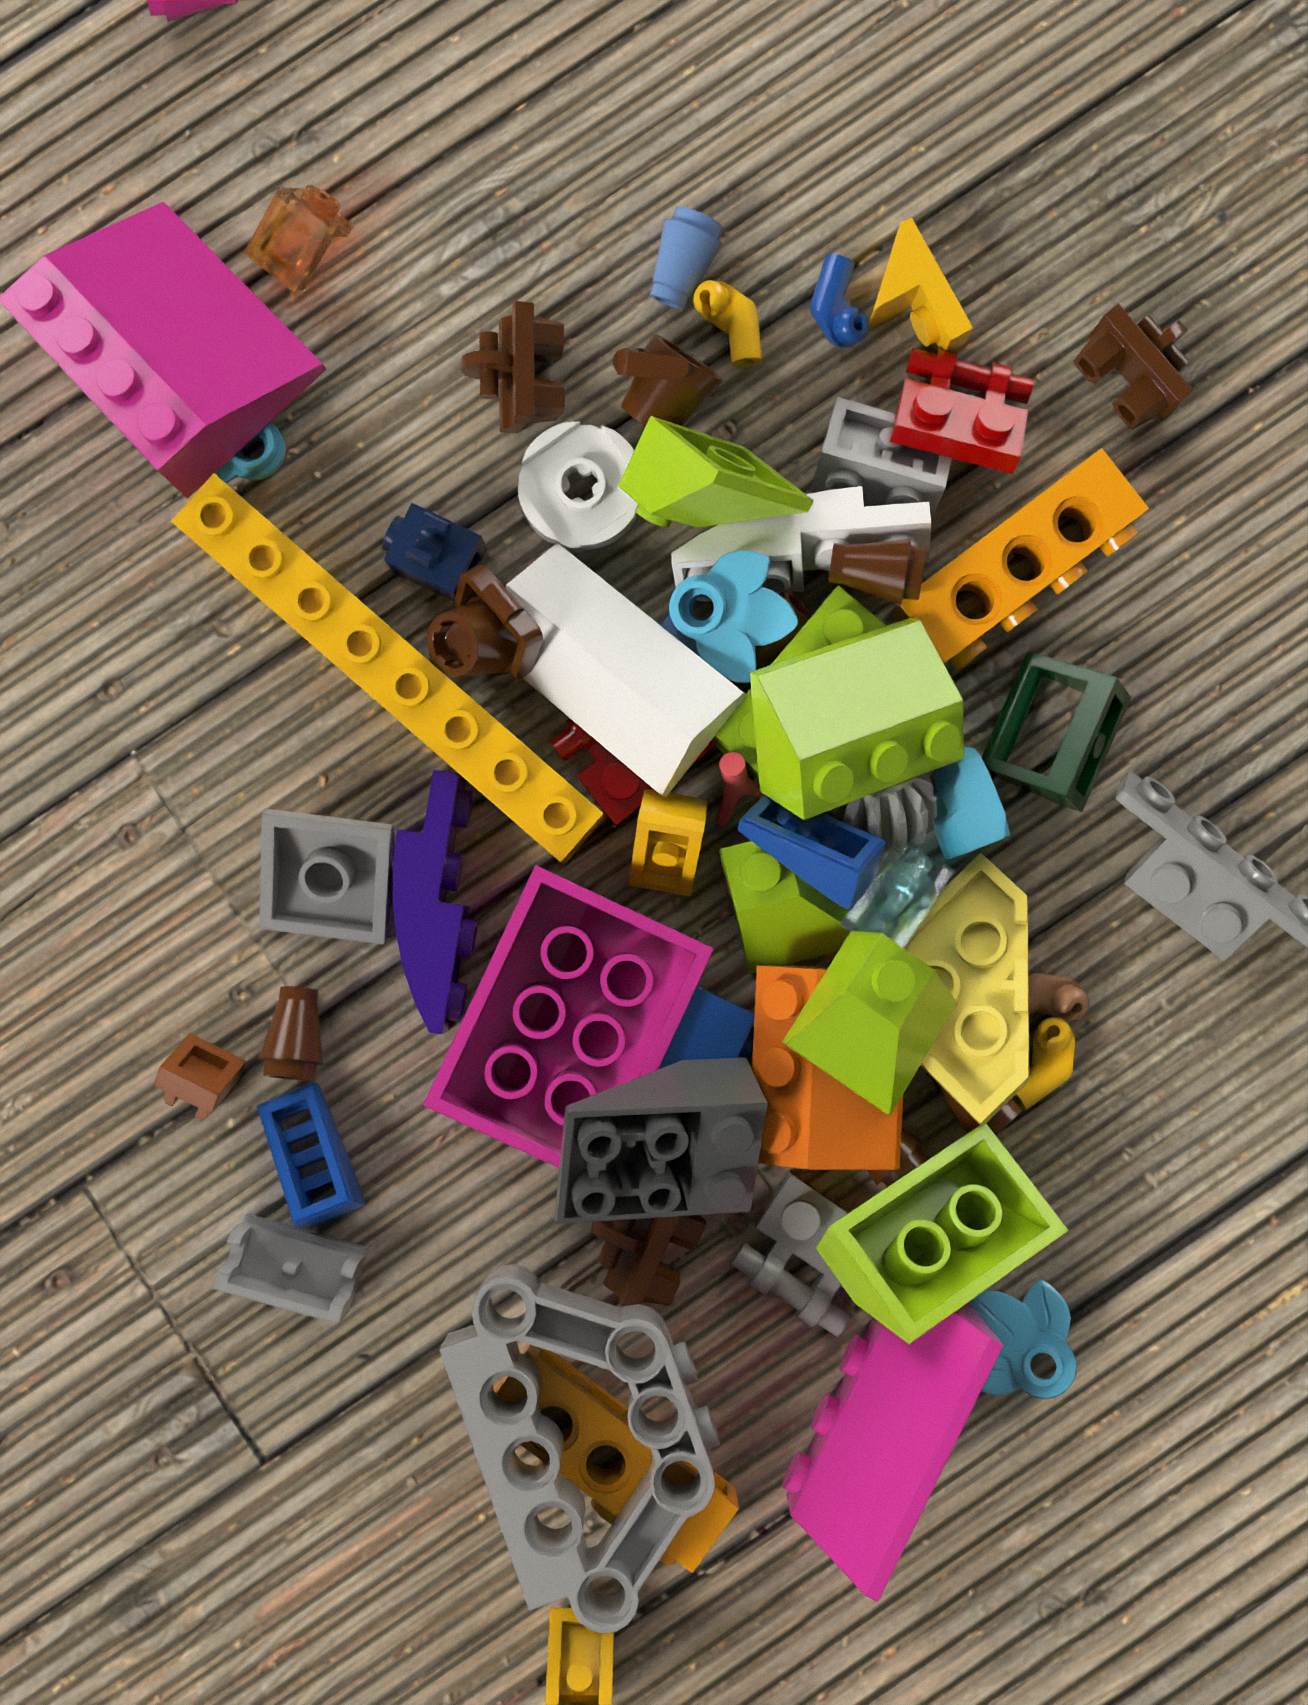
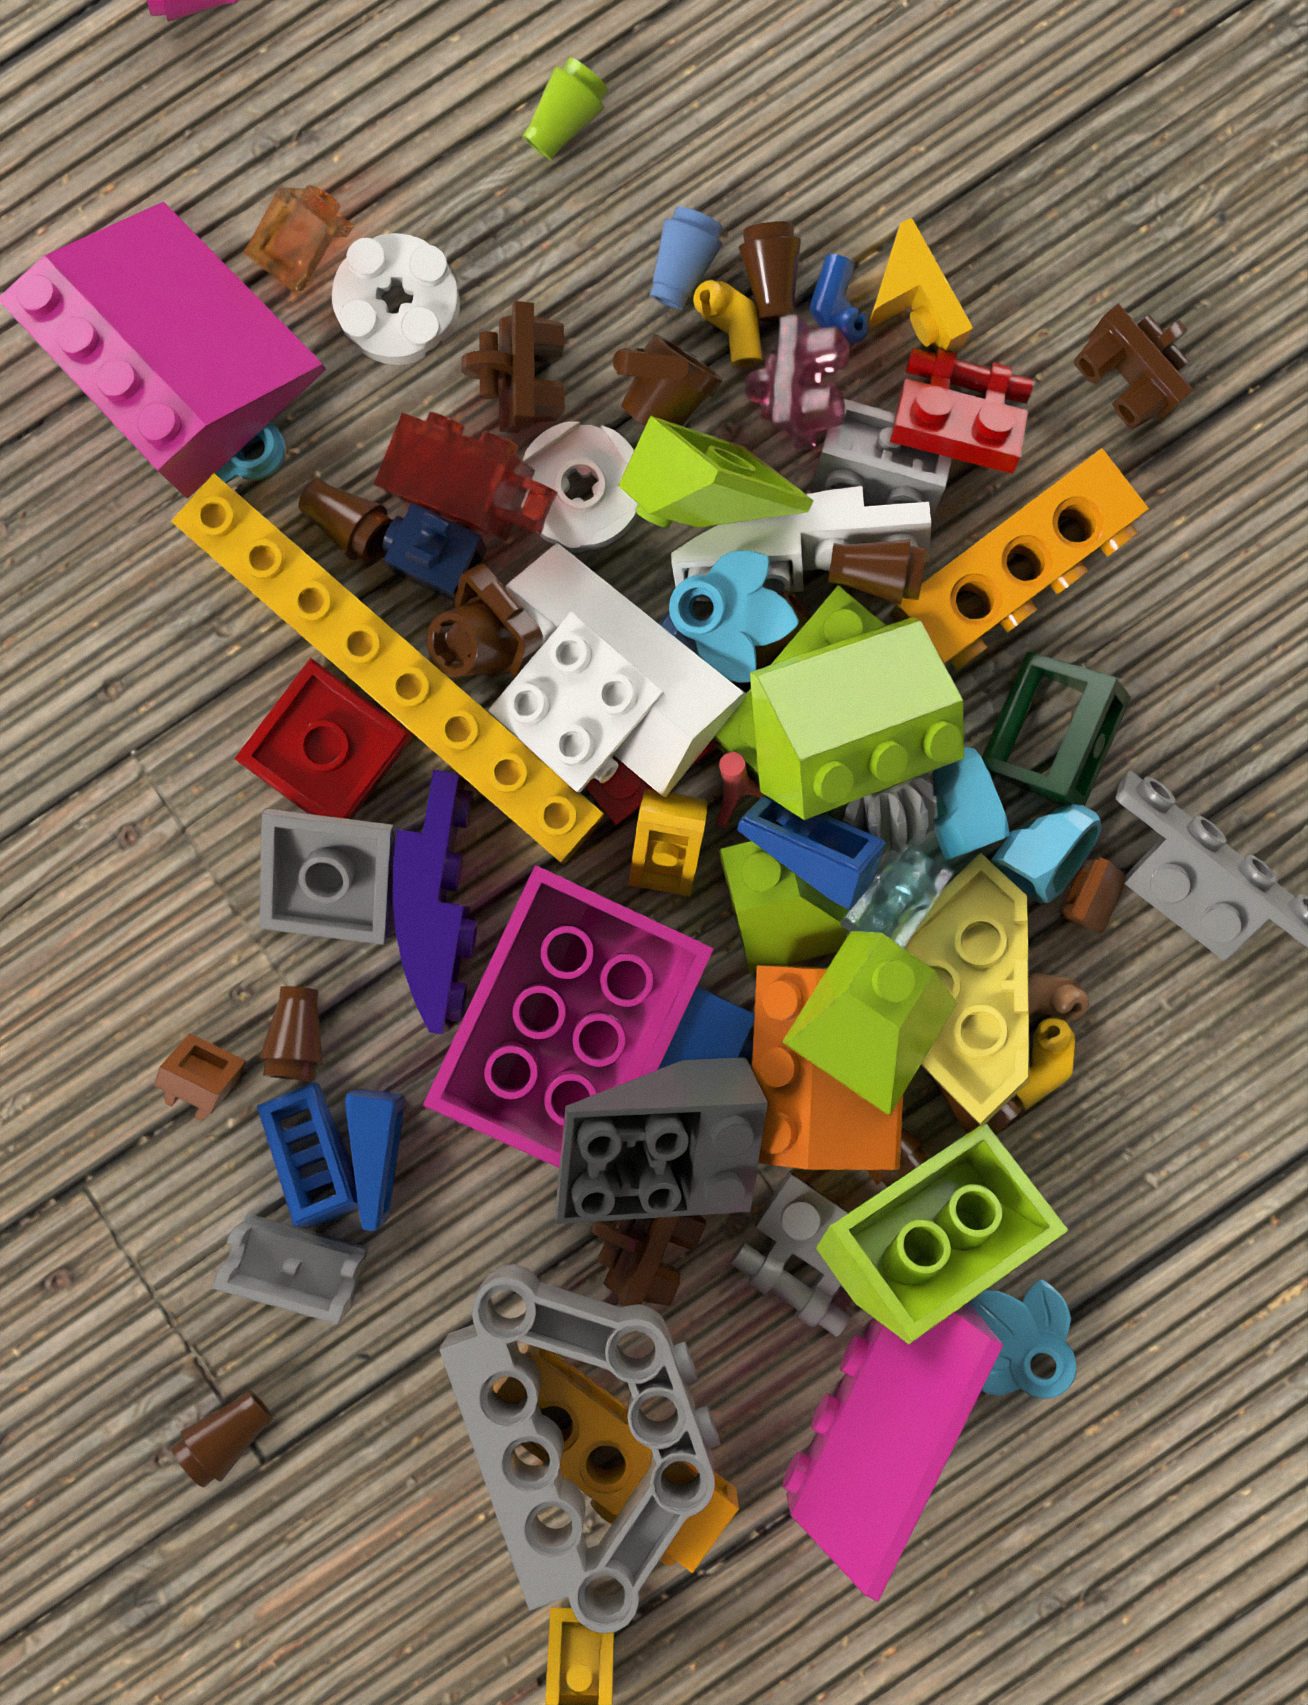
(220, 1439): none -> reddish brown cone
(324, 745): none -> red plate
(347, 519): none -> reddish brown cone
(374, 268): none -> white plate
(375, 1137): none -> blue slope
(463, 477): none -> clear red brick
(565, 108): none -> lime cone
(576, 703): none -> white hinge
(771, 265): none -> reddish brown cone
(792, 378): none -> clear pink hips
(1049, 851): none -> medium azure rock
(1093, 894): none -> dark orange slope

